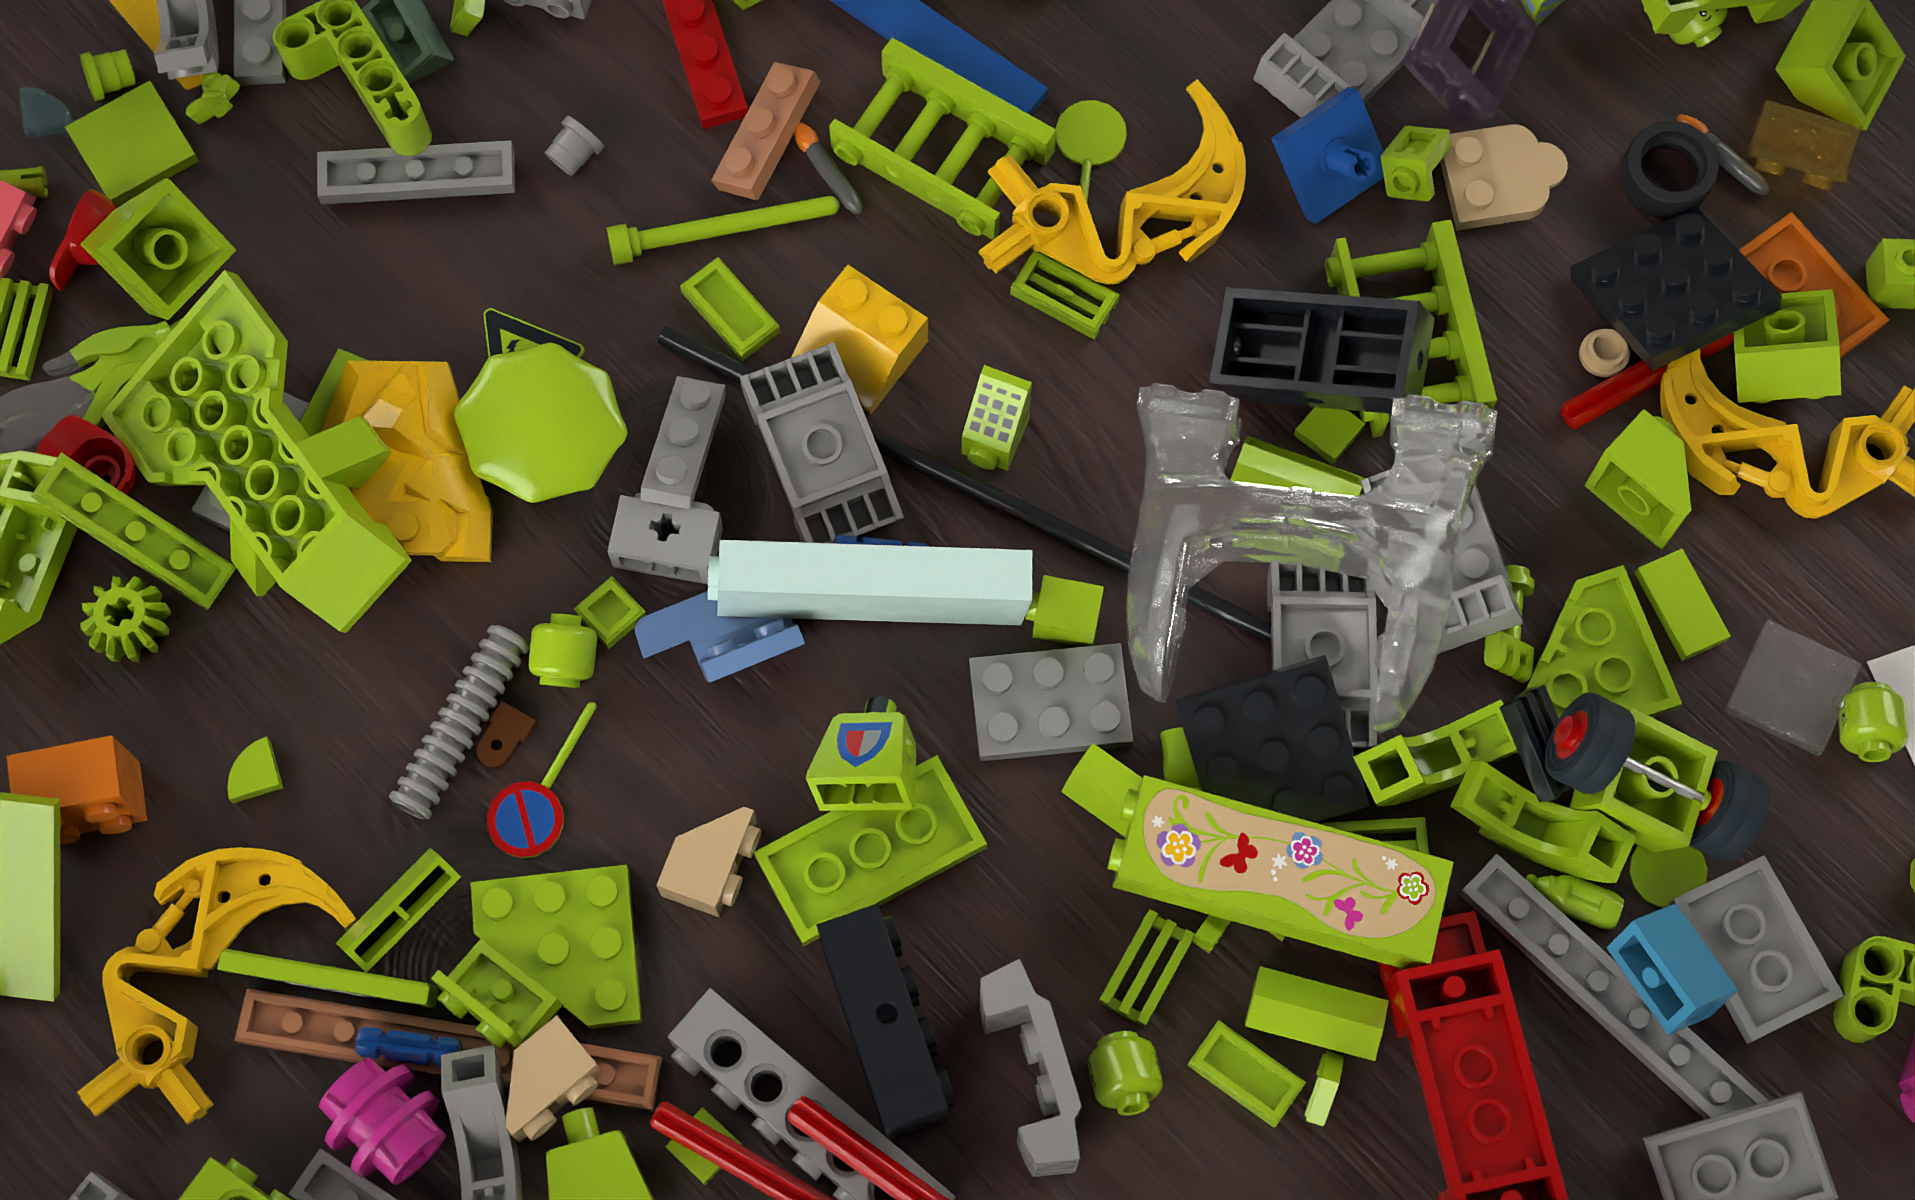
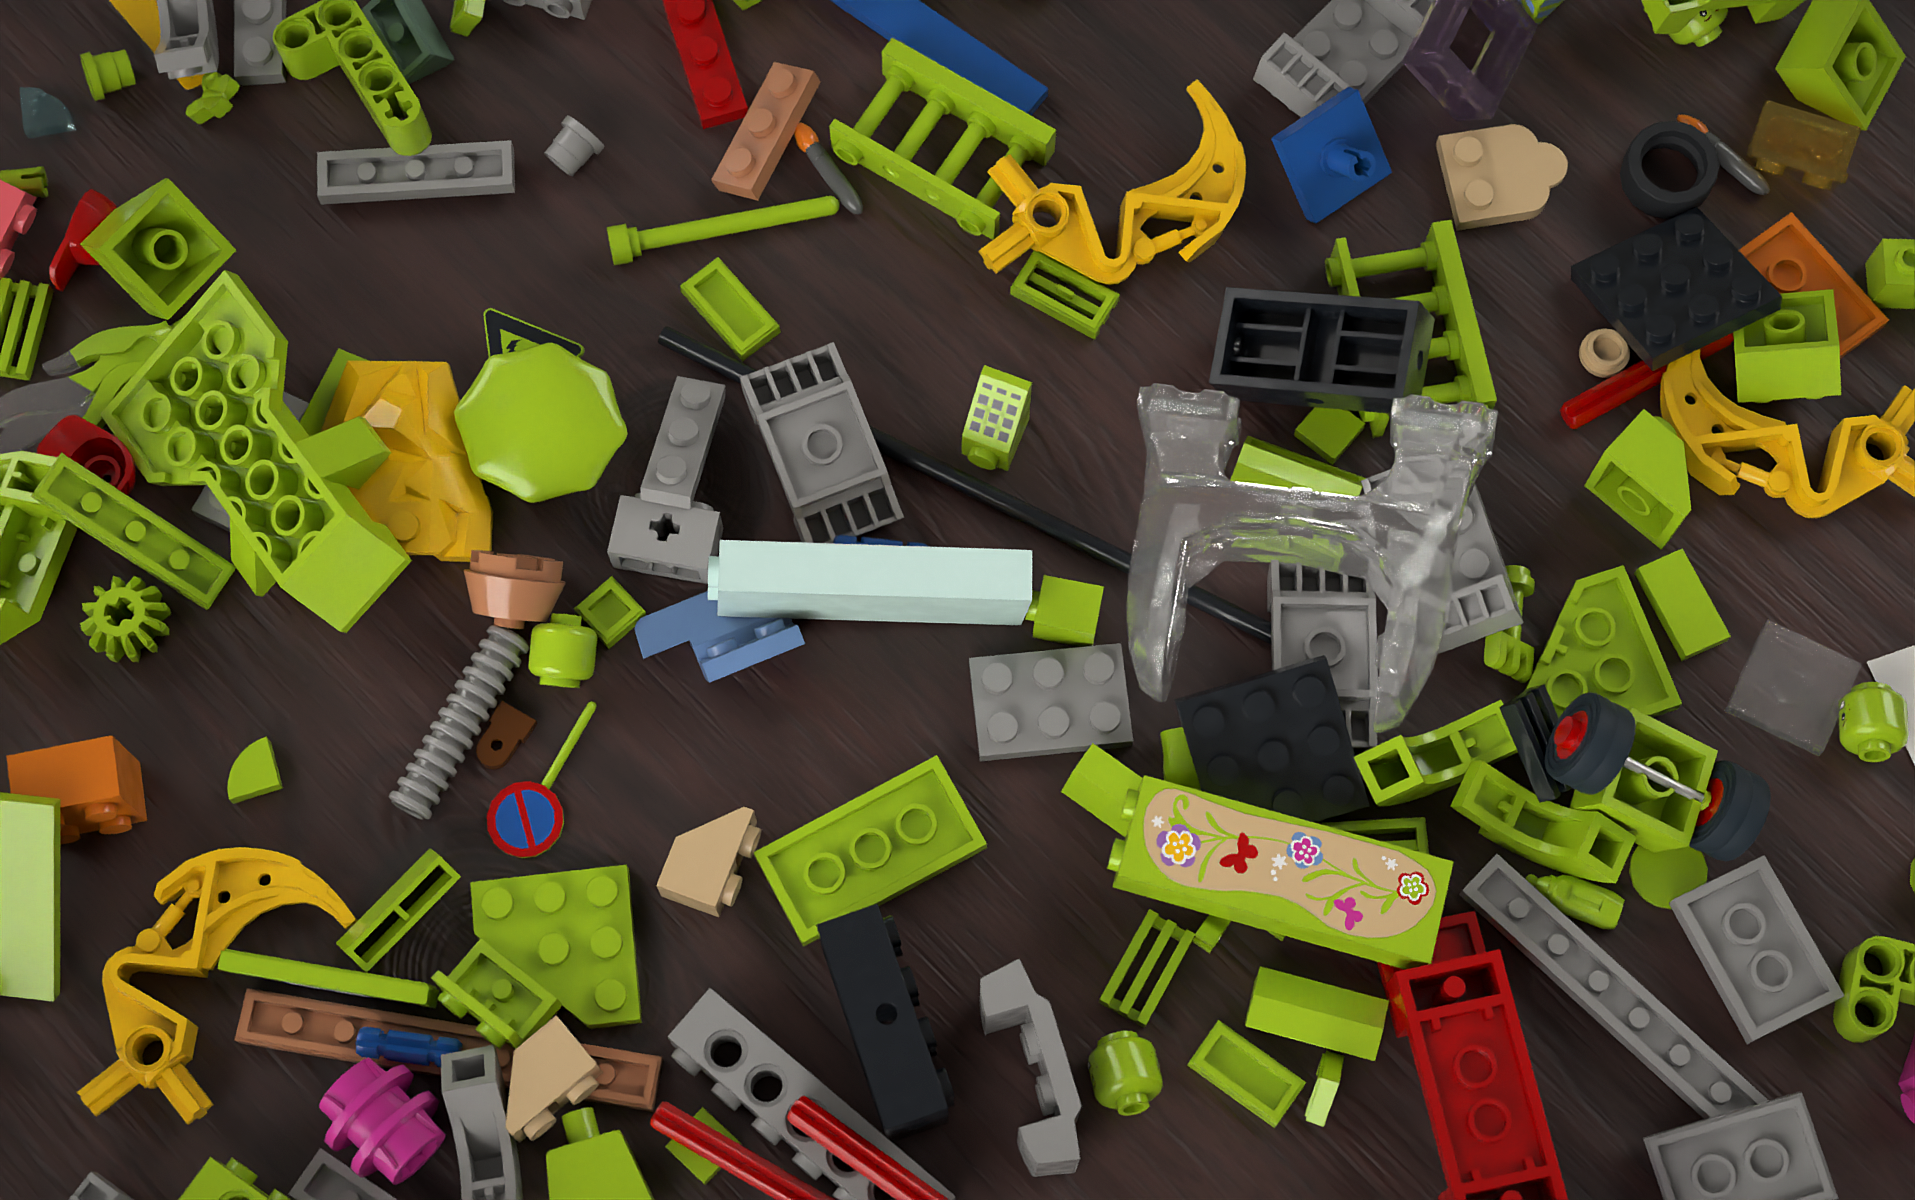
(131, 143): lime tile -> none
(513, 587): none -> nougat cone
(865, 761): lime torso -> none
(871, 332): yellow slope -> none
(1090, 136): lime piece -> none
(1410, 162): lime bracket -> none
(1672, 969): dark azure brick -> none

